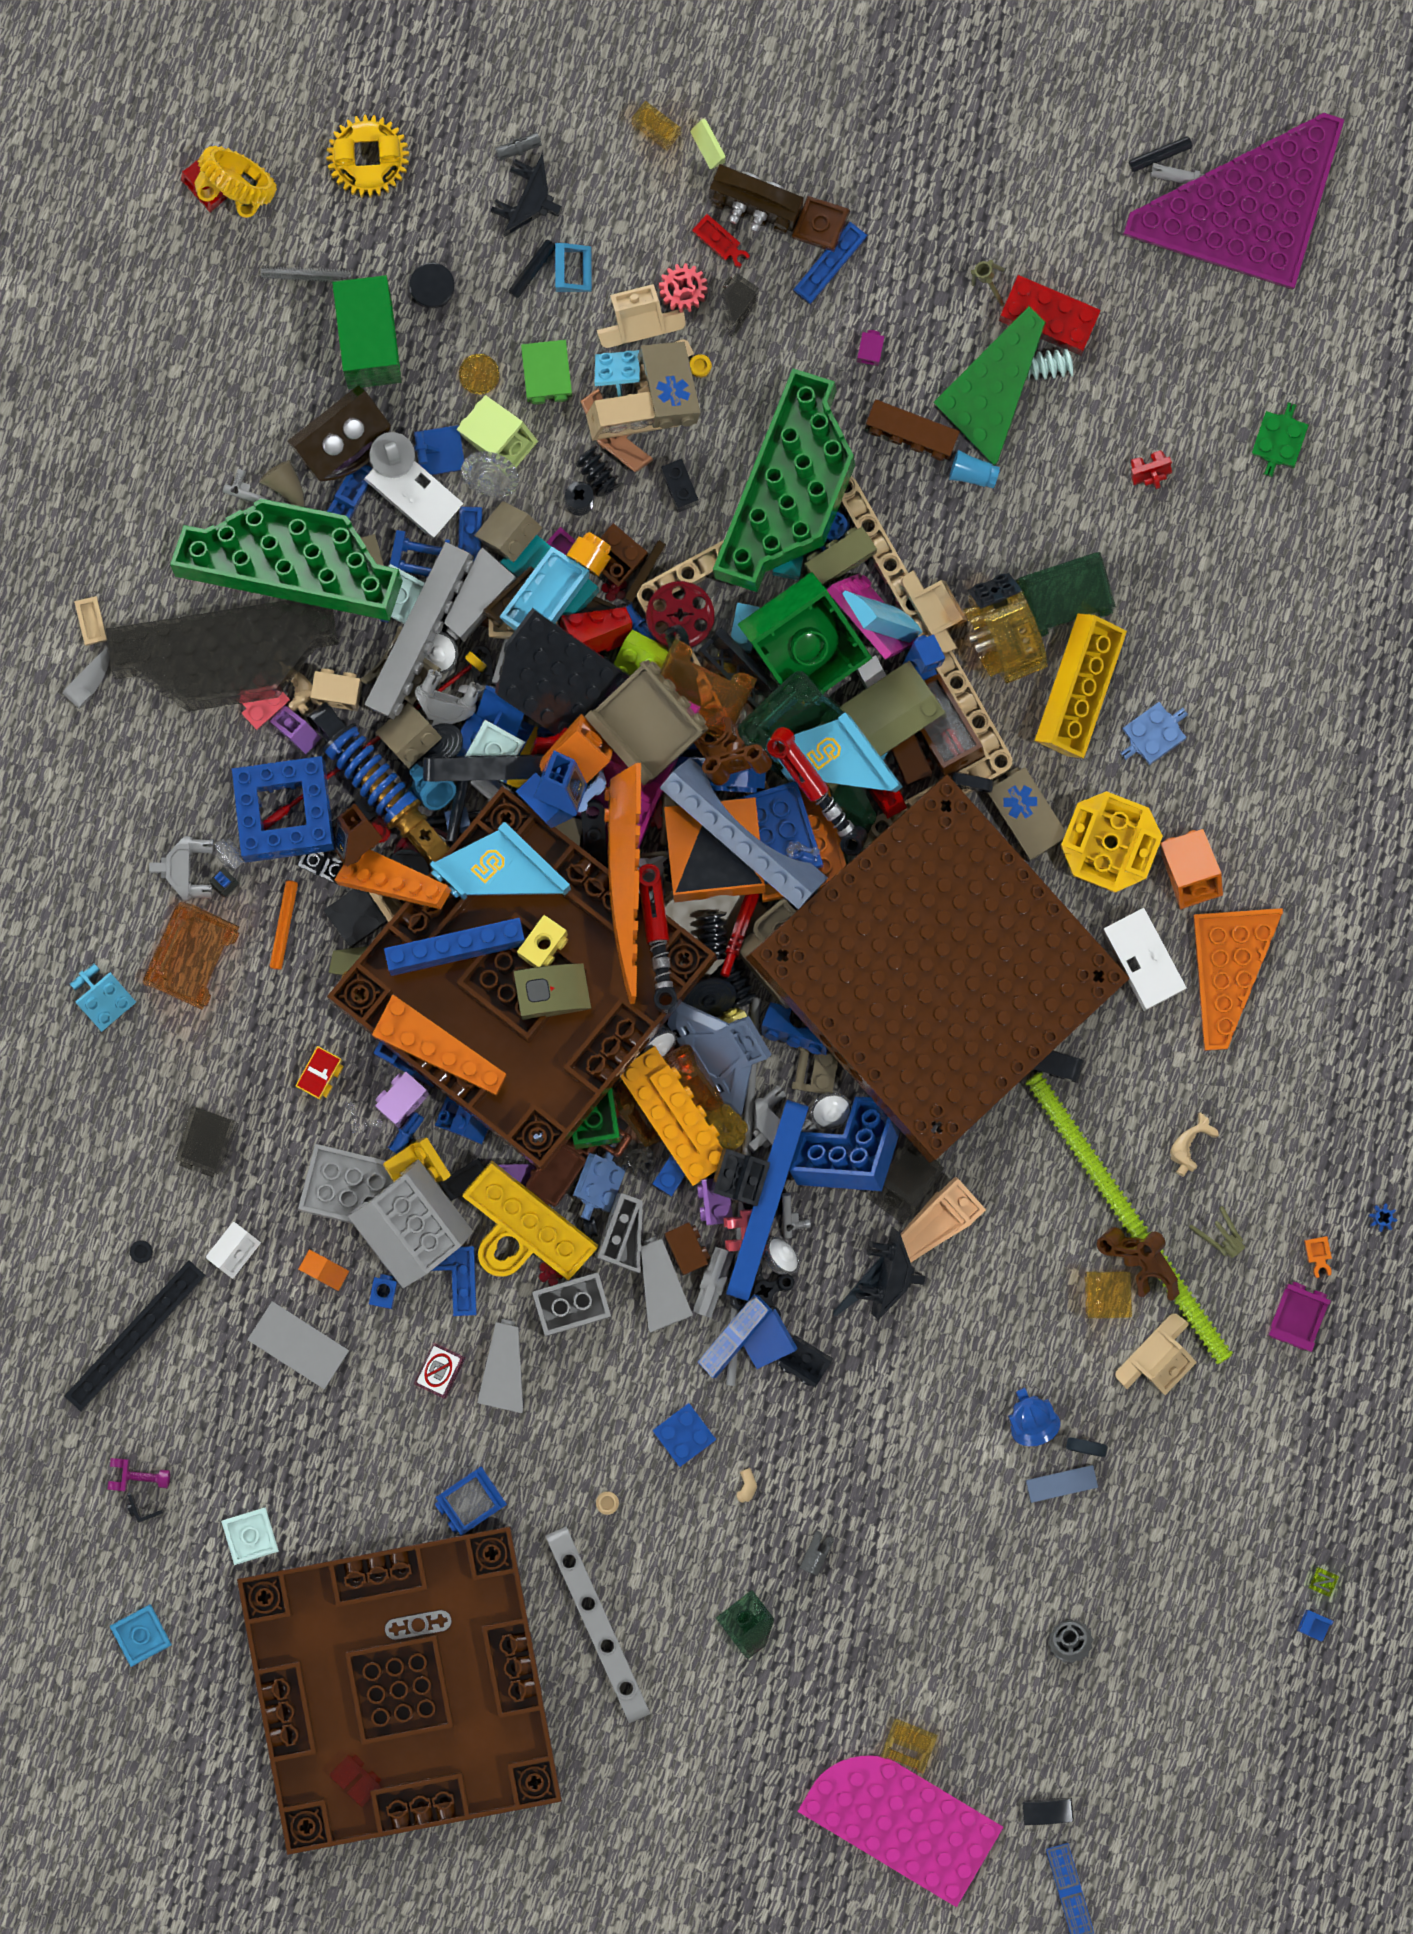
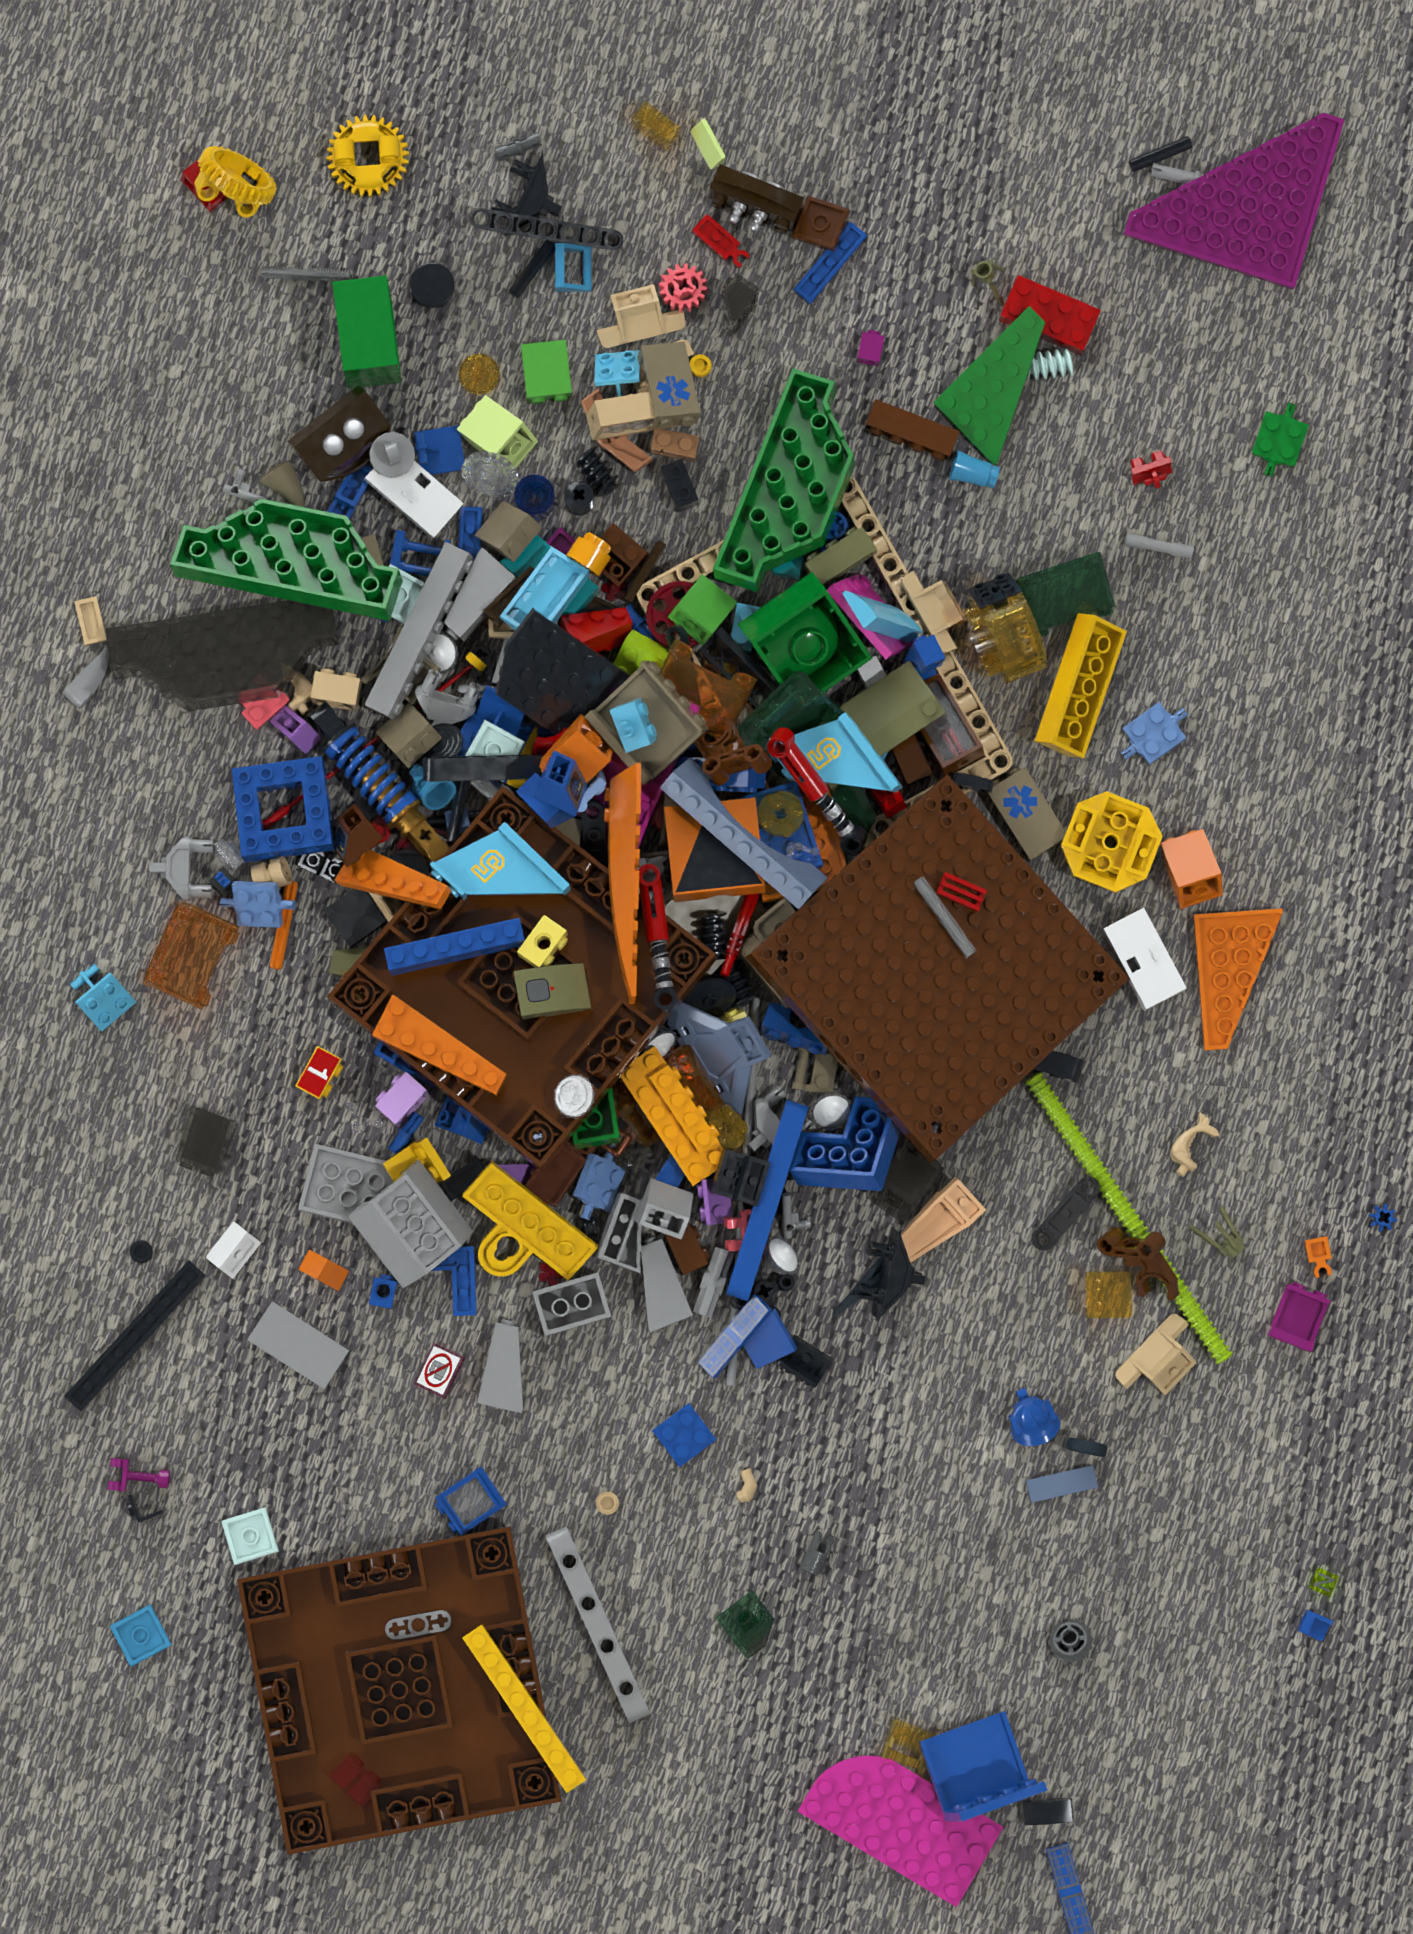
(257, 904): none -> medium blue plate
(276, 871): none -> tan wheel
(524, 1708): none -> yellow brick
(531, 486): none -> clear blue piece
(556, 233): none -> black beam
(574, 1096): none -> clear piece
(634, 725): none -> medium azure brick
(665, 1208): none -> light grey slope
(674, 444): none -> medium nougat brick
(702, 609): none -> bright green panel
(775, 802): none -> clear yellow plate
(944, 916): none -> light grey axle
(977, 1768): none -> blue bracket
(979, 899): none -> red tile
(1066, 1213): none -> black plate
(1144, 543): none -> light grey piece

